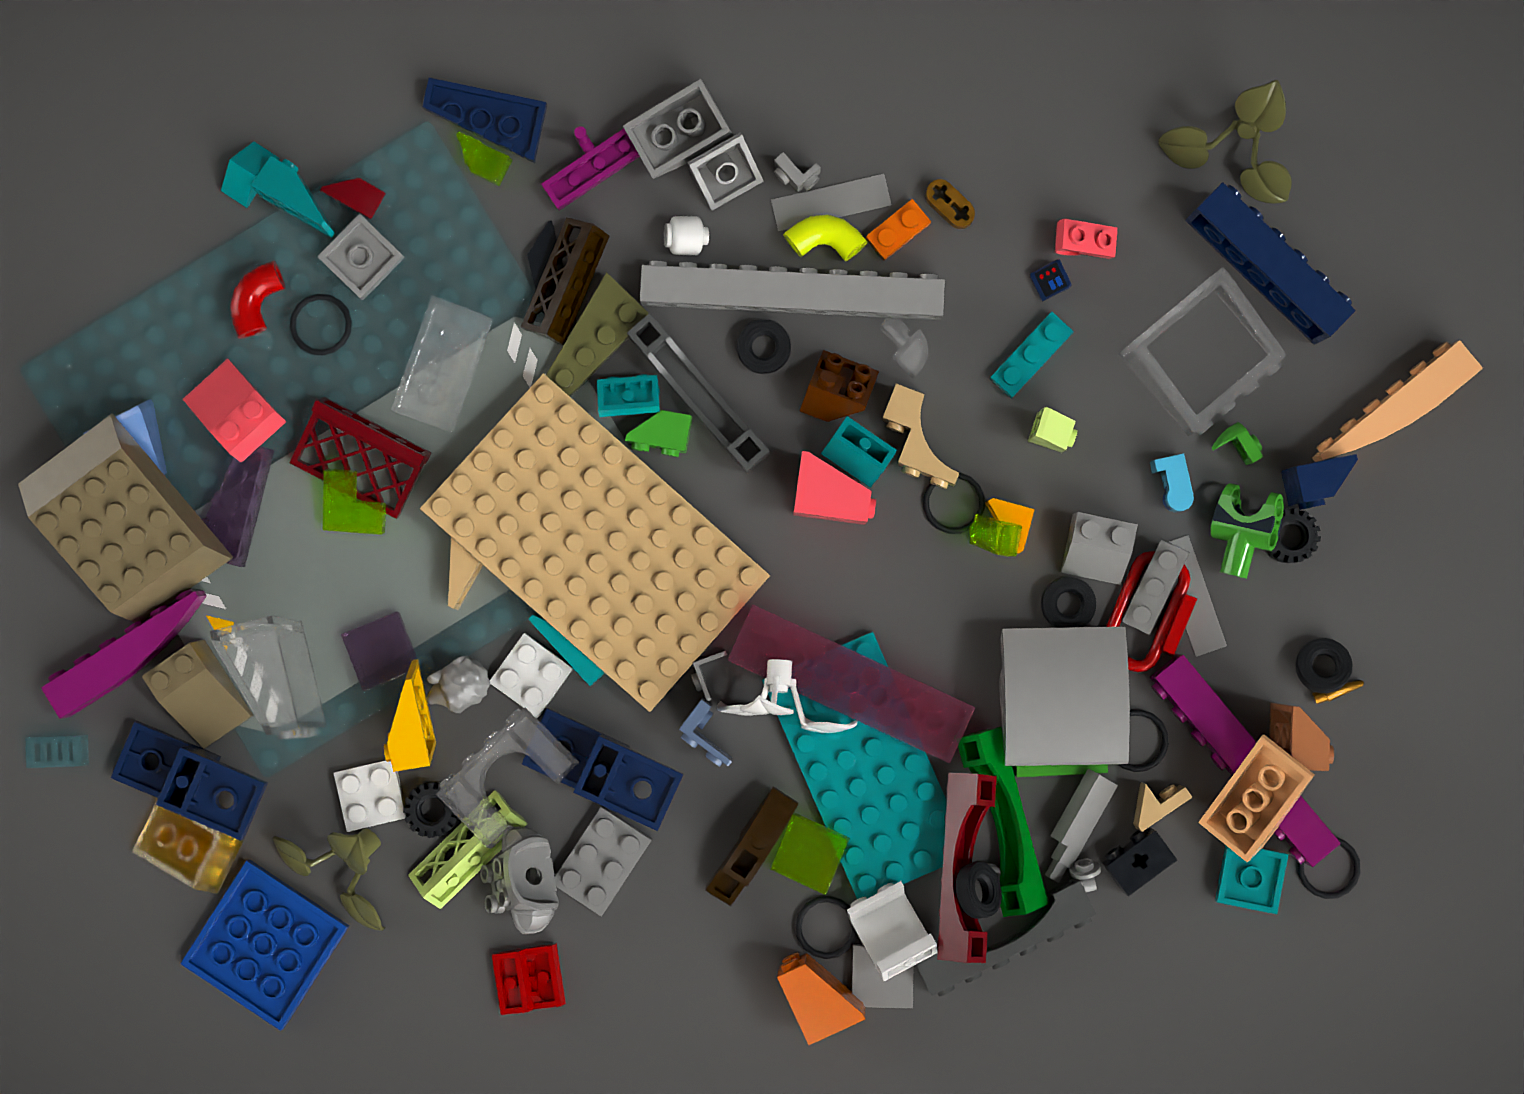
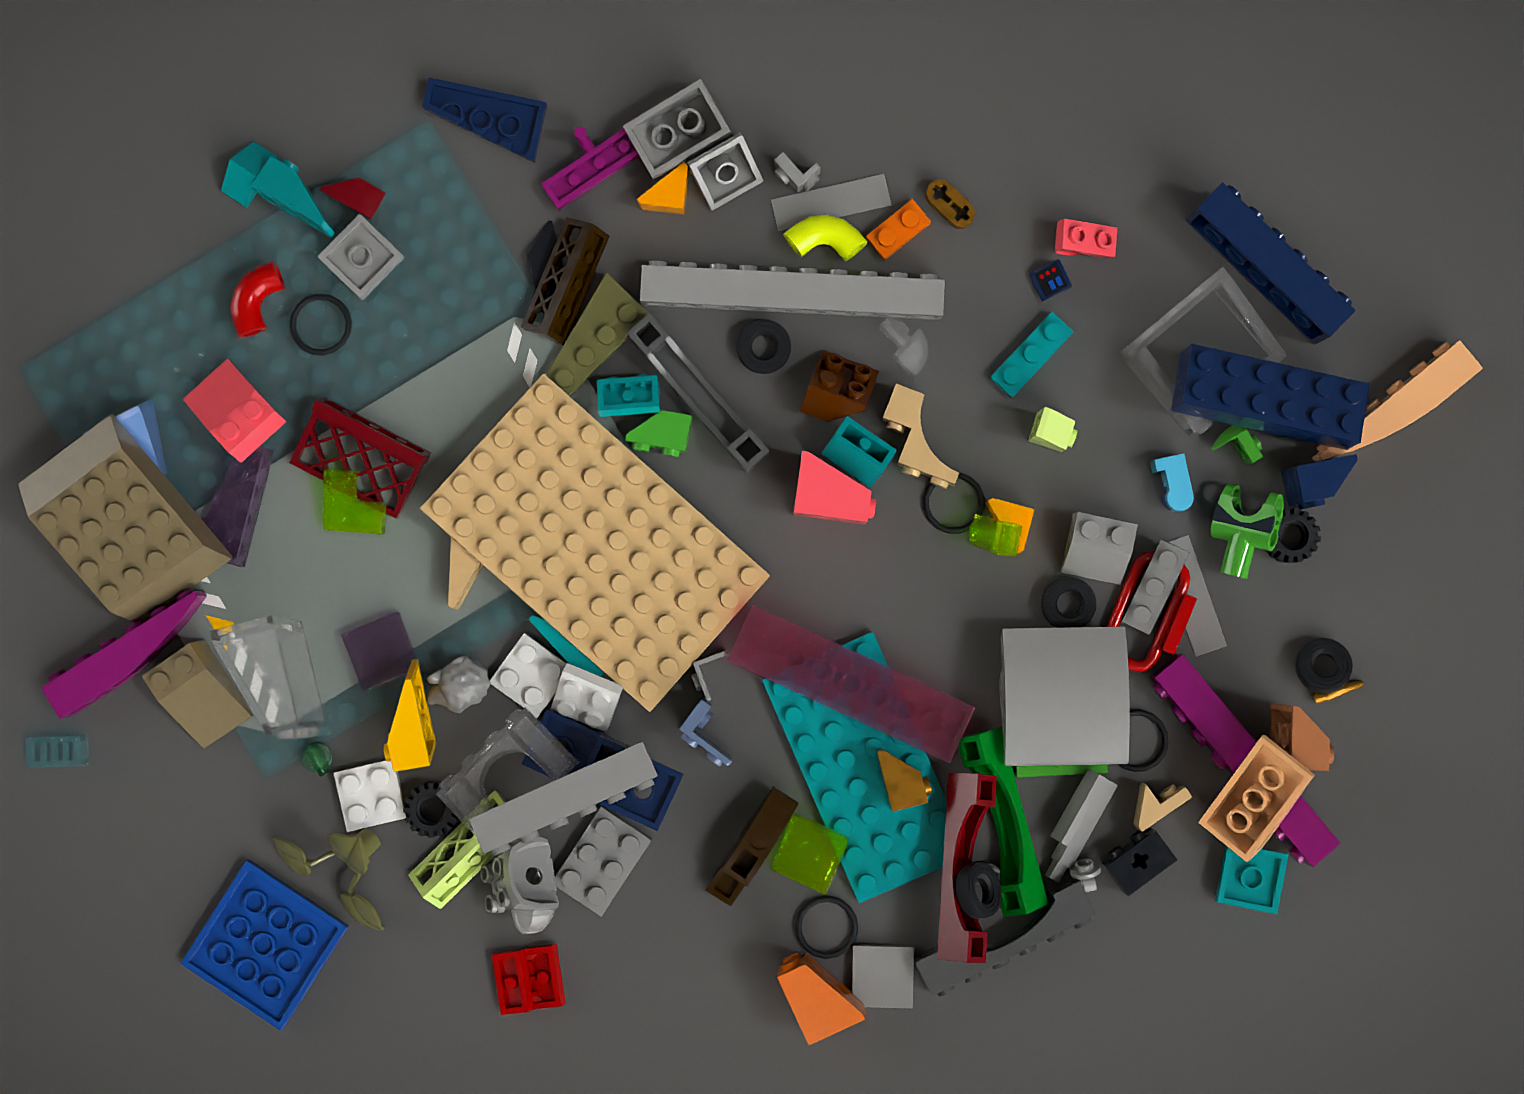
(187, 849): clear yellow slope -> none
(189, 780): dark blue bracket -> none
(317, 758): none -> clear green plate
(442, 364): clear slope -> none
(484, 160): clear neon green slope -> none
(564, 797): none -> light grey brick
(586, 697): none -> white plate
(668, 193): none -> light orange slope
(685, 235): white head -> none
(778, 681): white plant -> none
(891, 930): white panel -> none
(902, 782): none -> pearl gold slope
(1257, 110): olive plant -> none
(1270, 397): none -> dark blue brick
(1332, 895): black piece -> none

